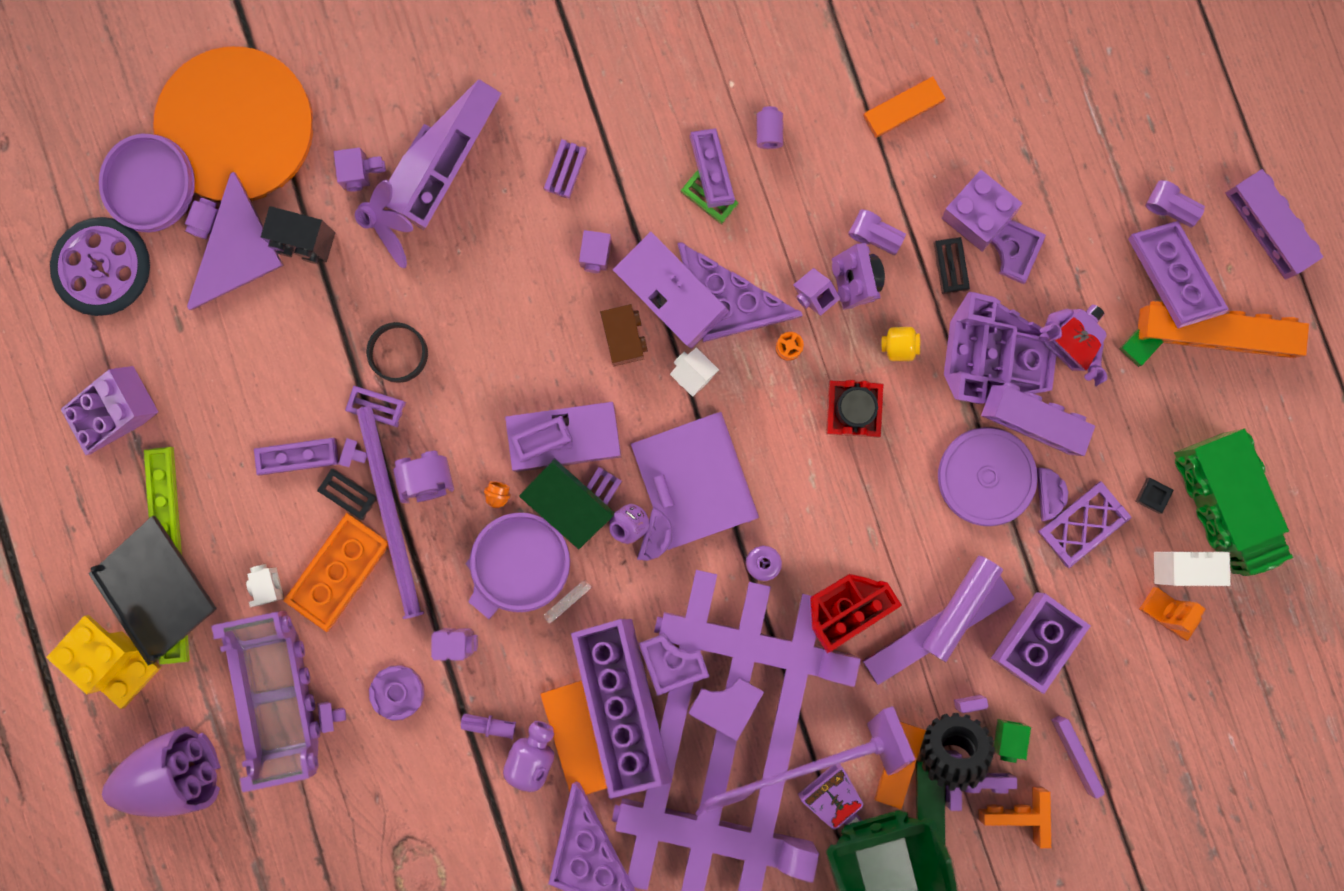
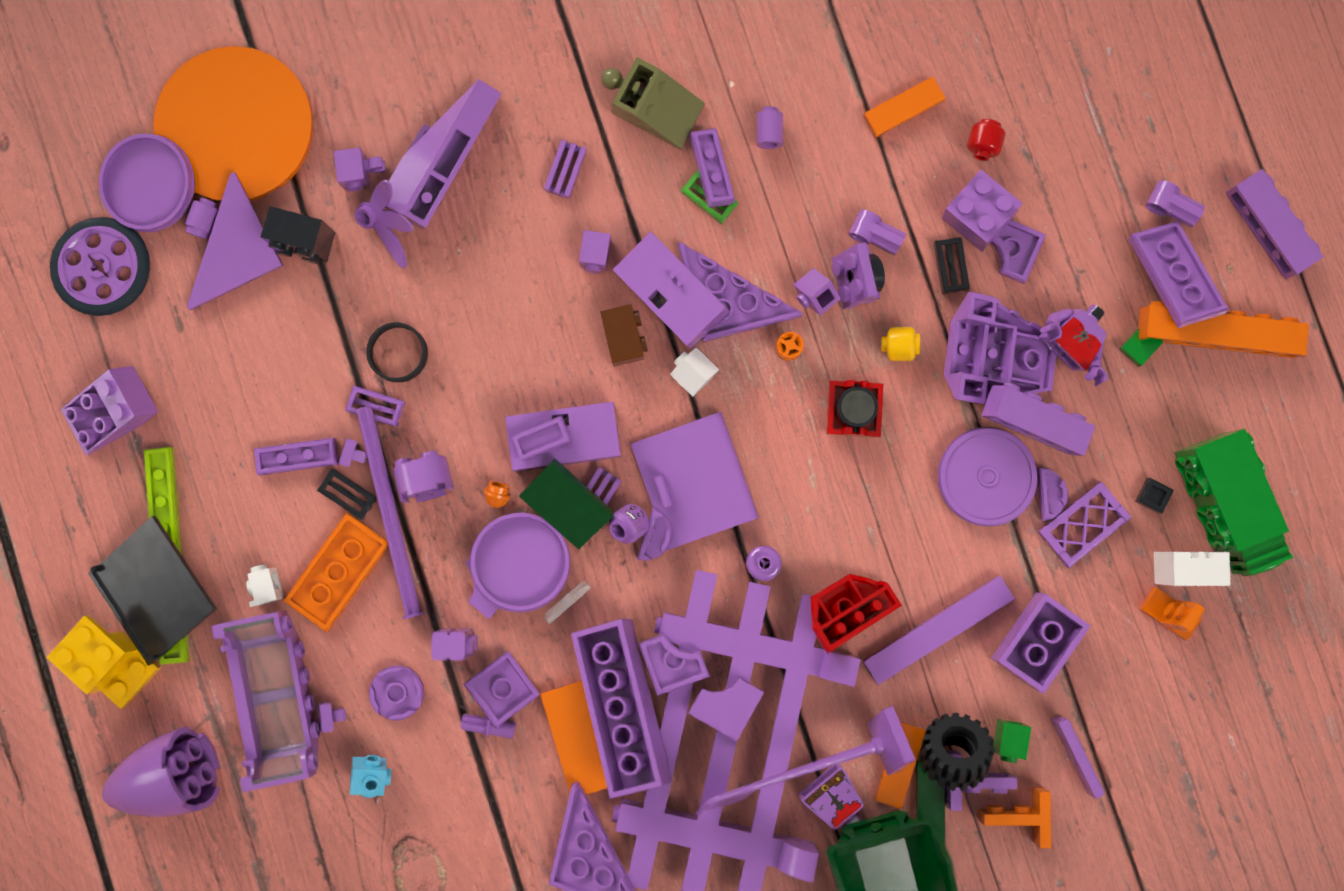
(369, 776): none -> medium azure brick
(501, 689): none -> medium lavender tile
(530, 758): medium lavender piece -> none
(659, 108): none -> olive slope
(962, 608): medium lavender brick -> none
(971, 703): medium lavender tile -> none
(986, 139): none -> red head

